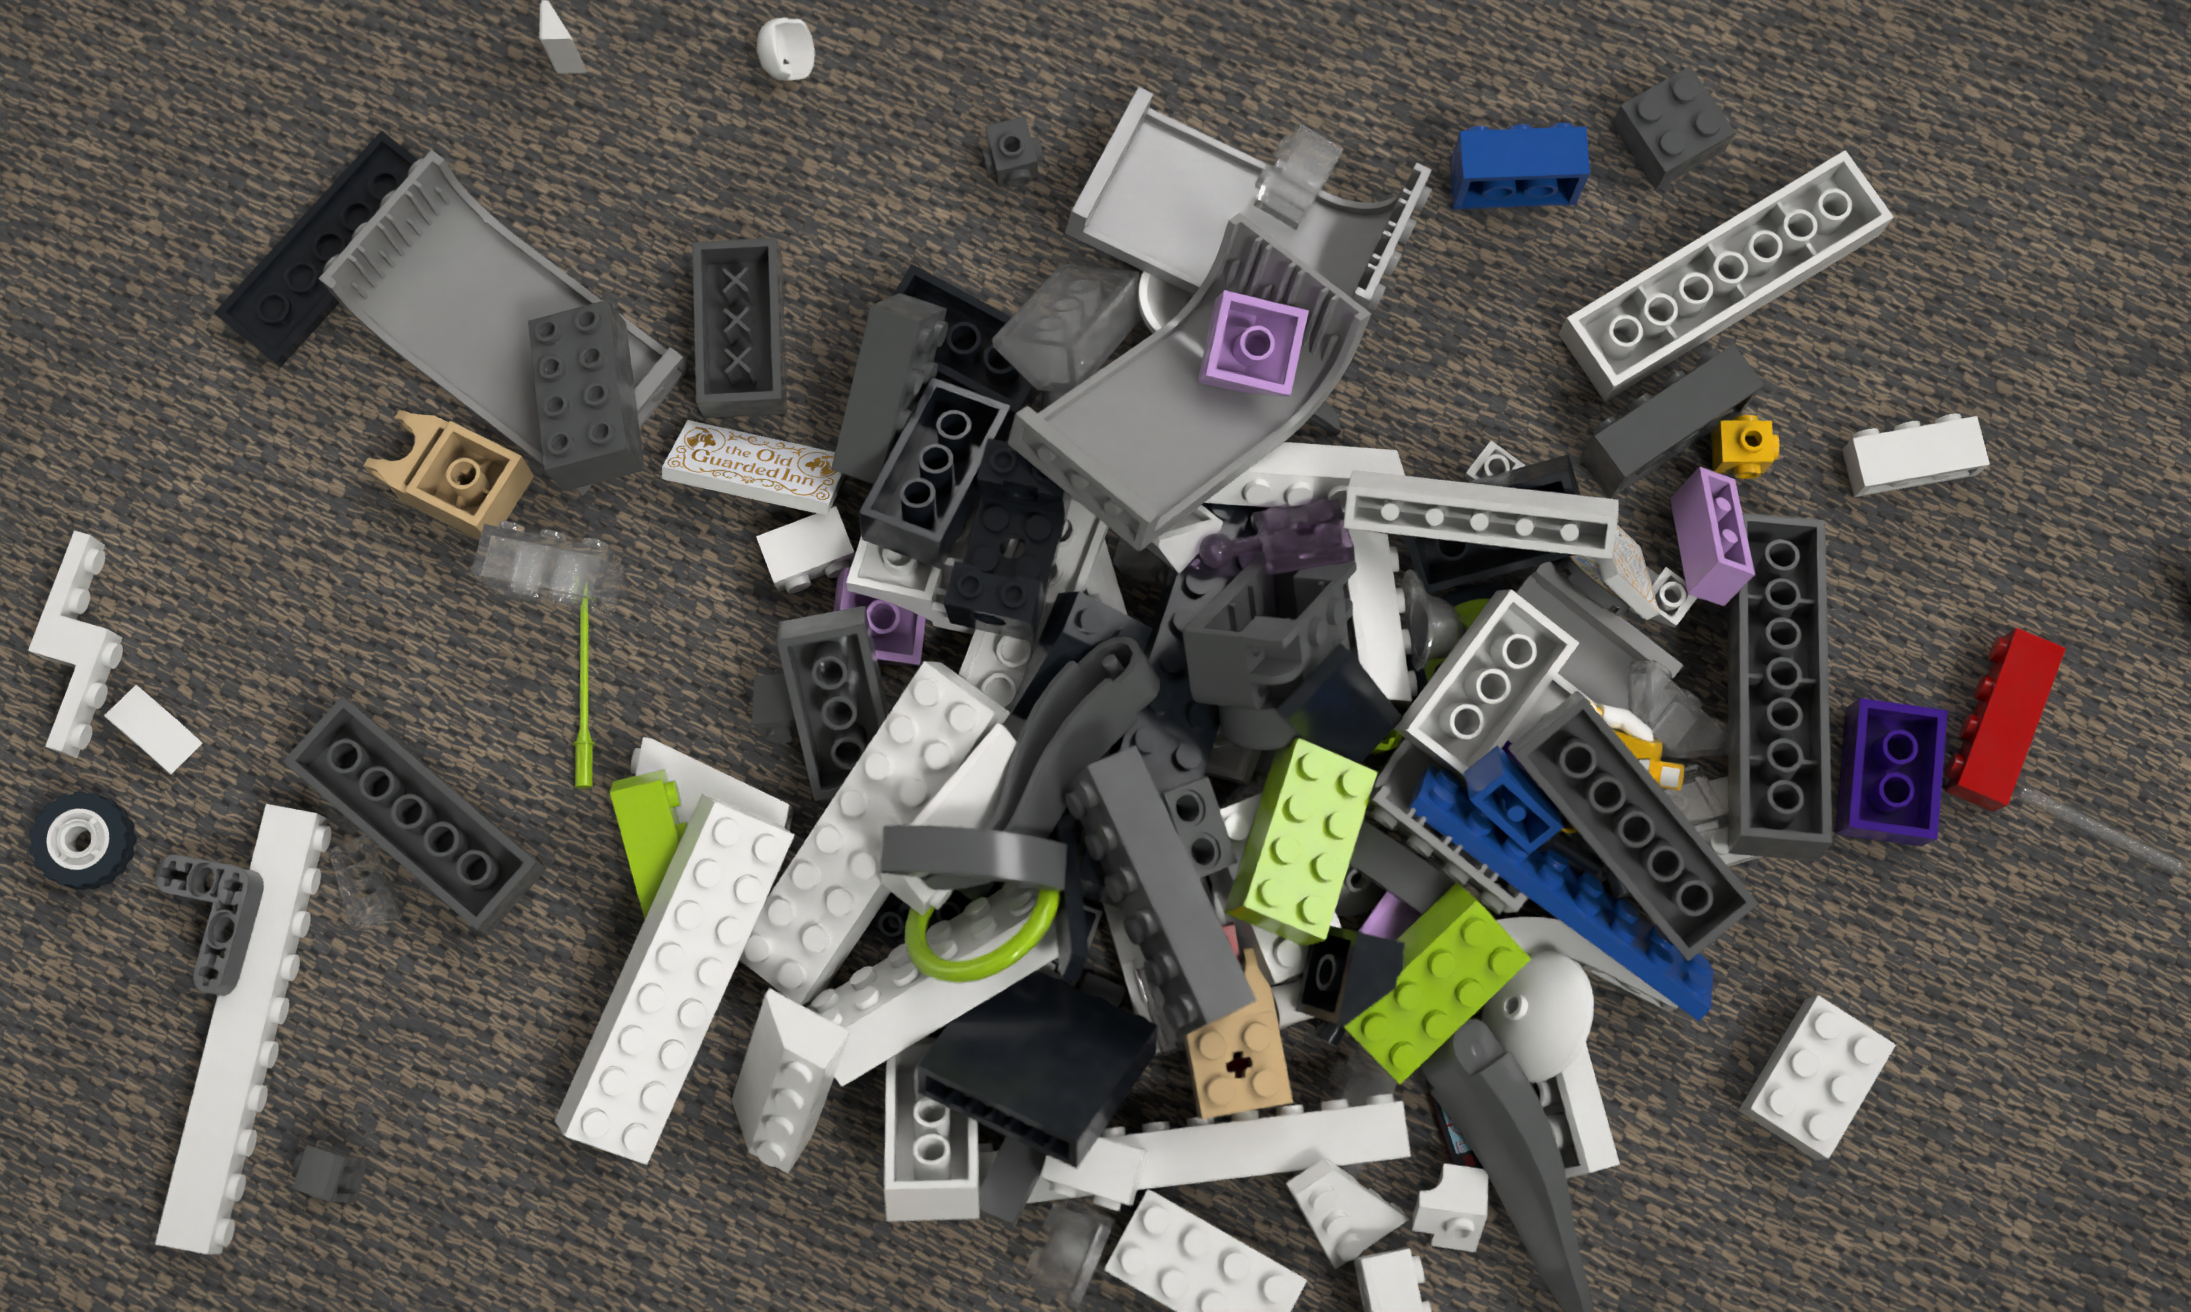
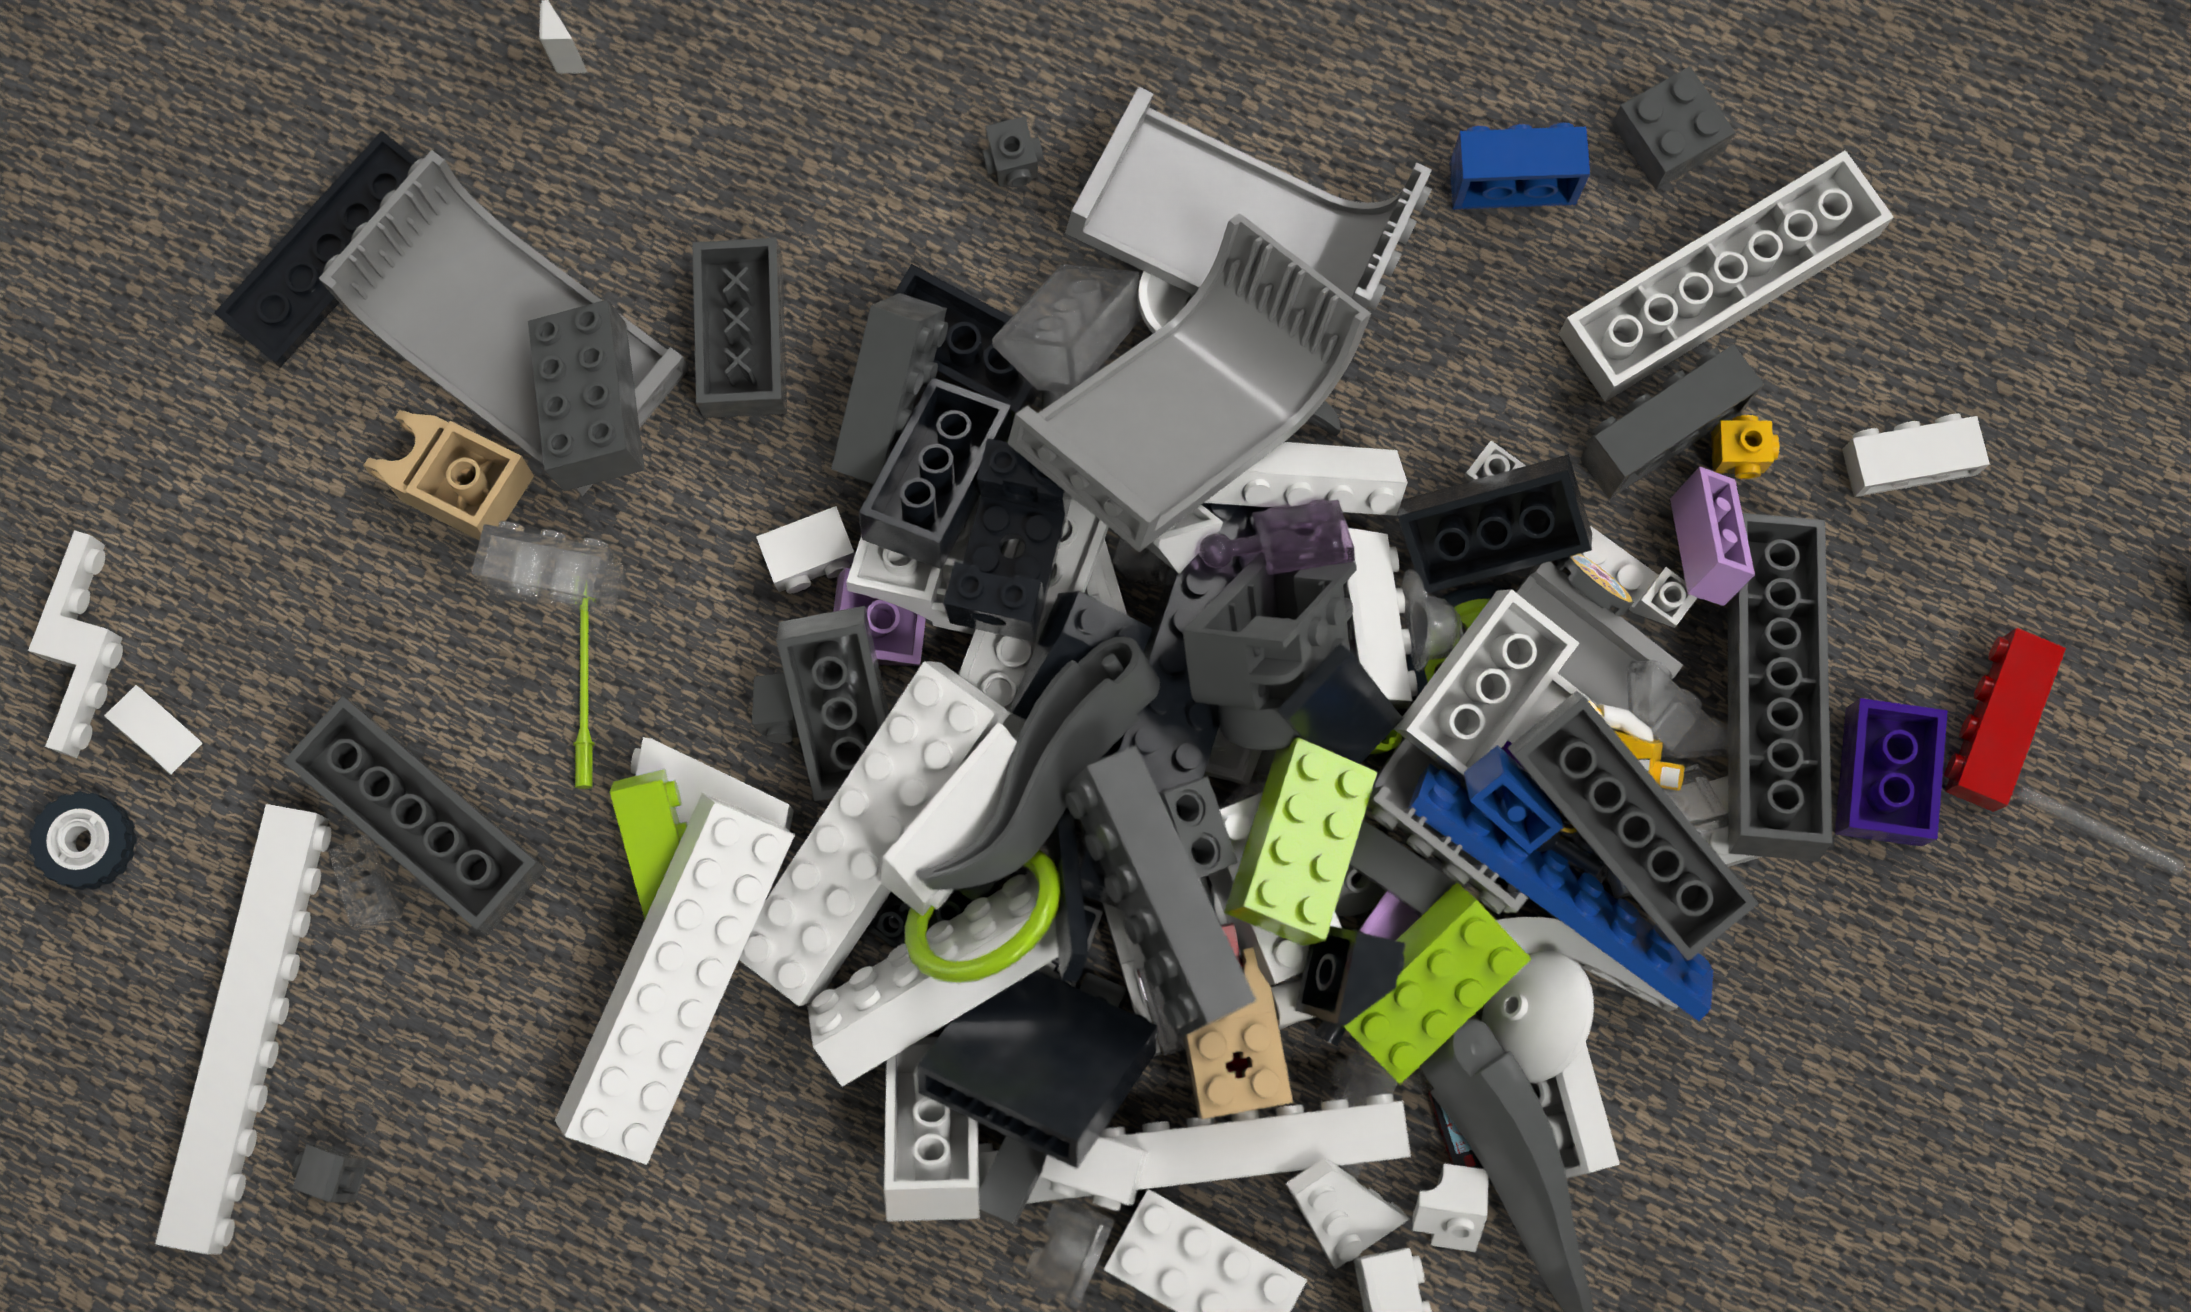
(223, 895): dark grey beam -> none
(754, 467): white tile -> none
(786, 1079): white slope -> none
(788, 40): white hair -> none
(973, 854): dark grey slope -> none
(1252, 345): lavender slope -> none
(1297, 177): clear brick -> none
(1481, 514): white brick -> none
(1629, 575): white tile -> none
(1817, 1078): white brick -> none

